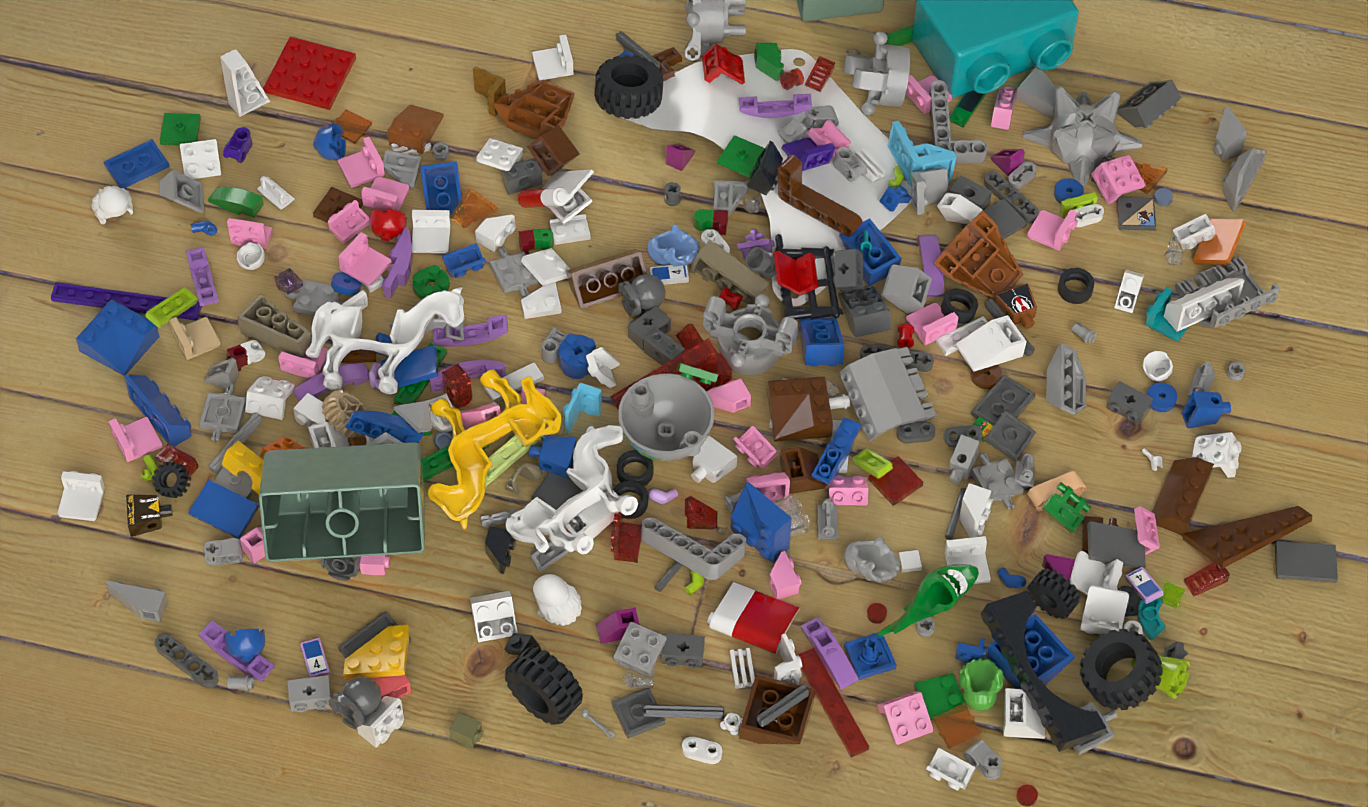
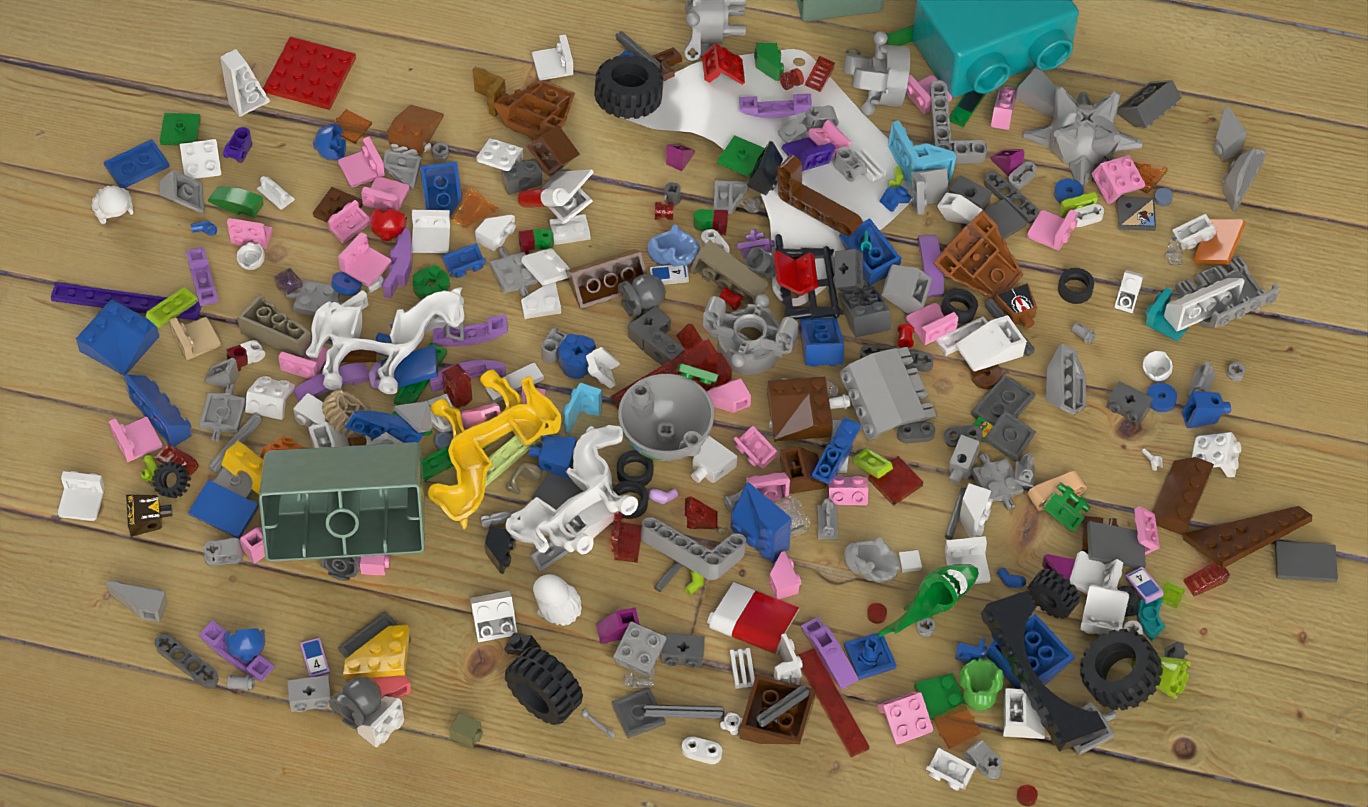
(664, 210): none -> clear red wheel

